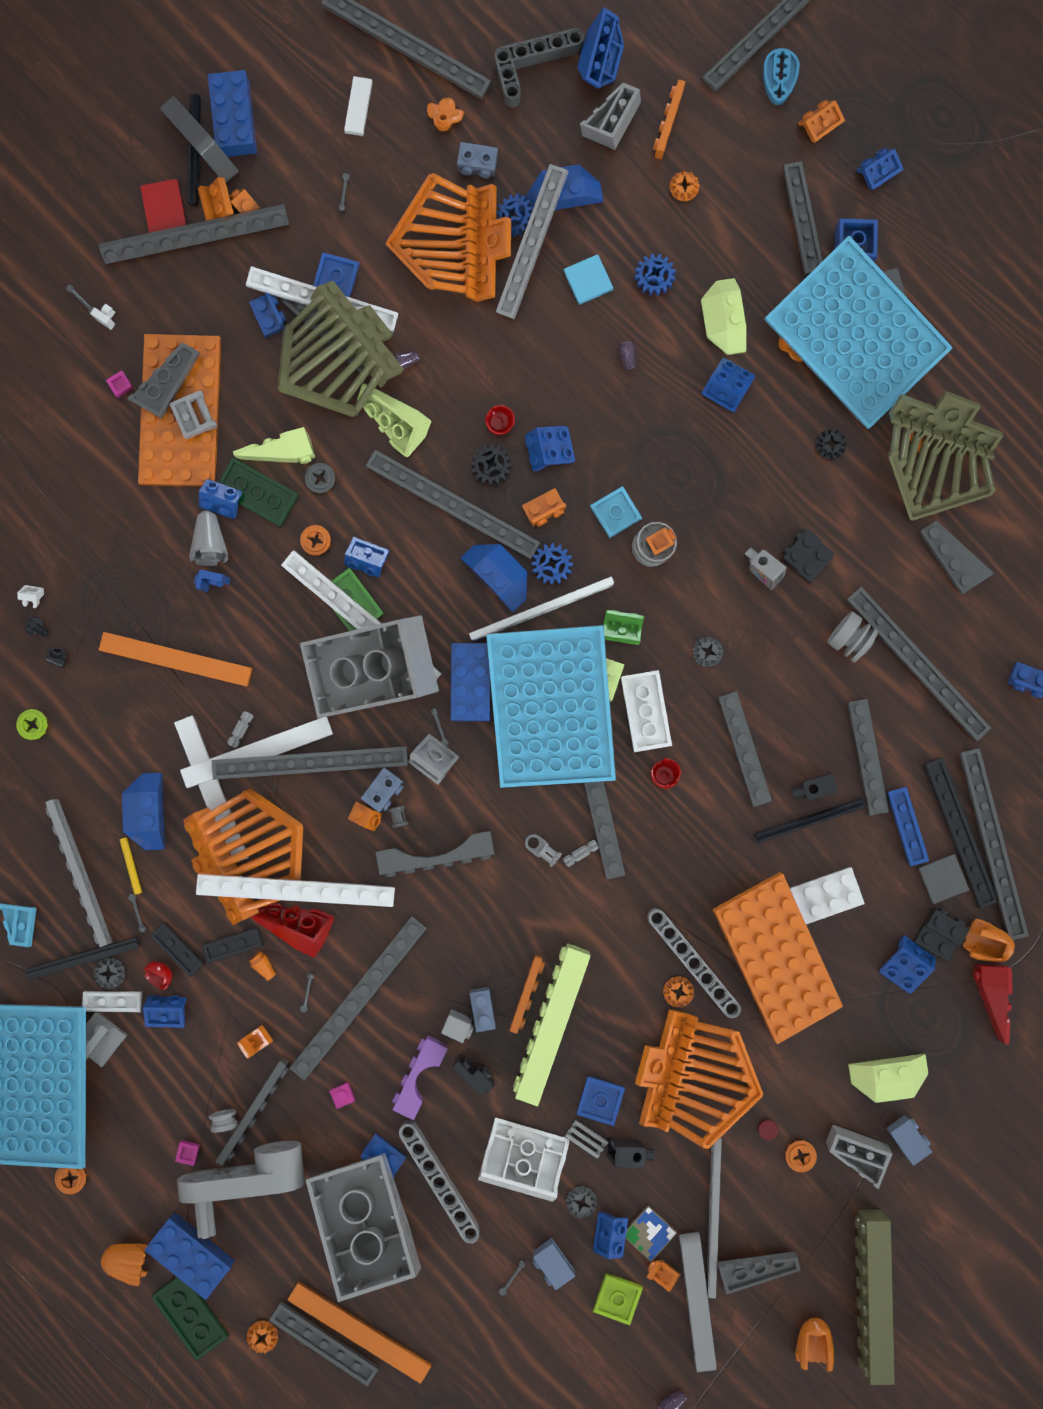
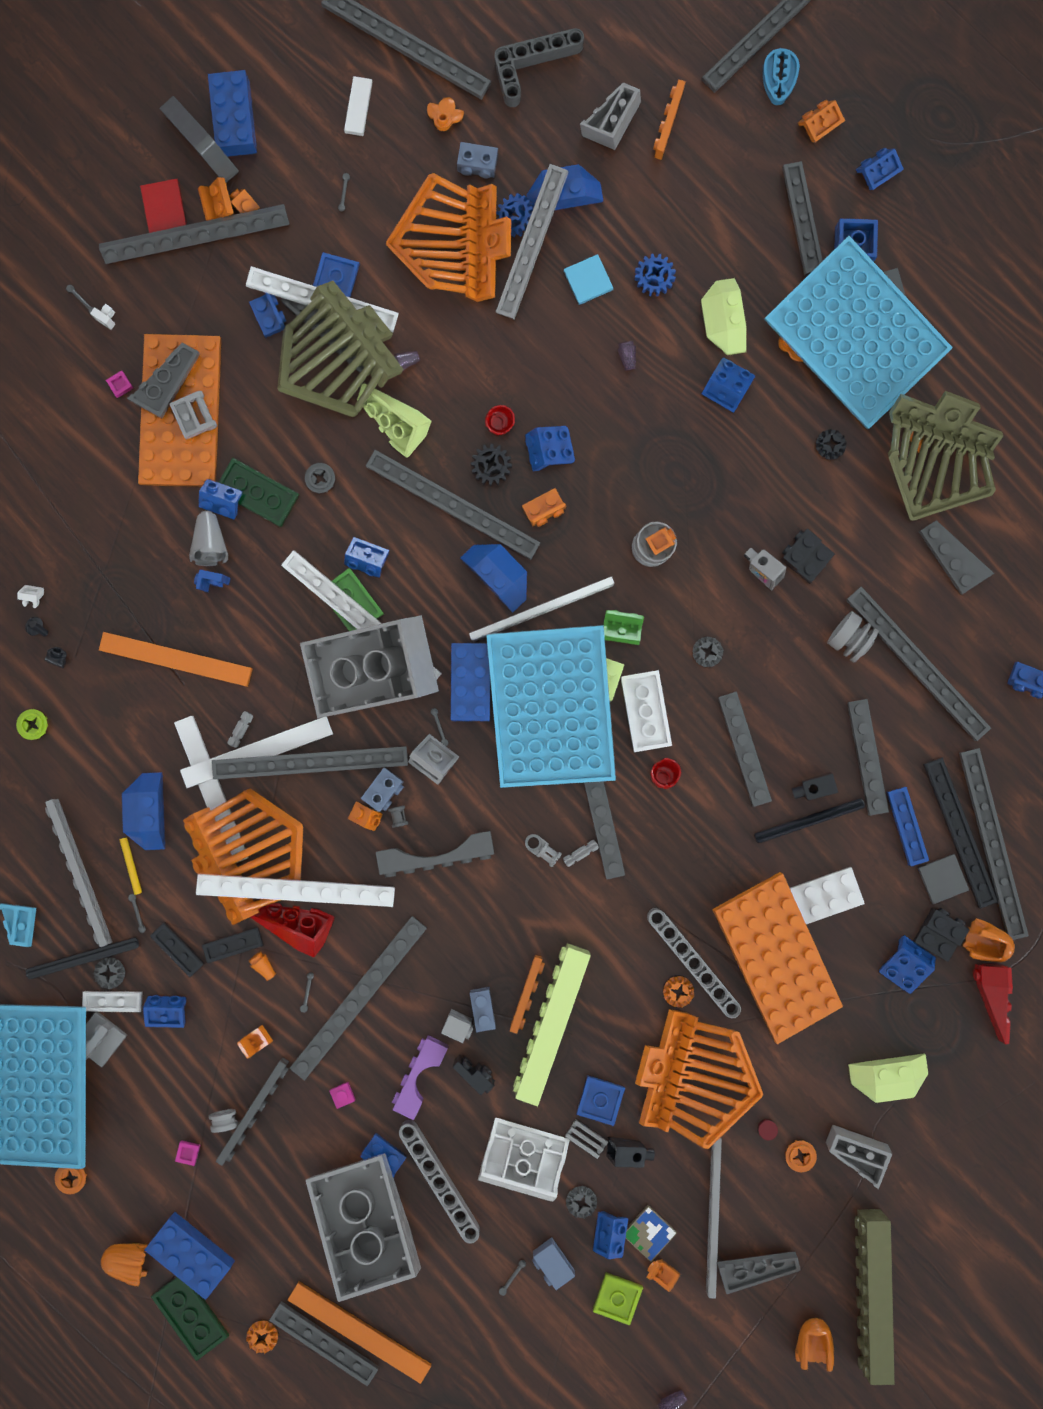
(158, 974): red hair -> none
(193, 155): black axle -> none
(275, 1171): light grey beam -> none
(291, 447): yellowish green wedge -> none
(312, 532): orange gear -> none
(563, 559): blue gear -> none
(601, 50): blue wedge -> none
(616, 512): medium azure tile -> none
(678, 192): orange gear -> none
(697, 1302): light grey beam -> none
(910, 1142): sand blue brick -> none

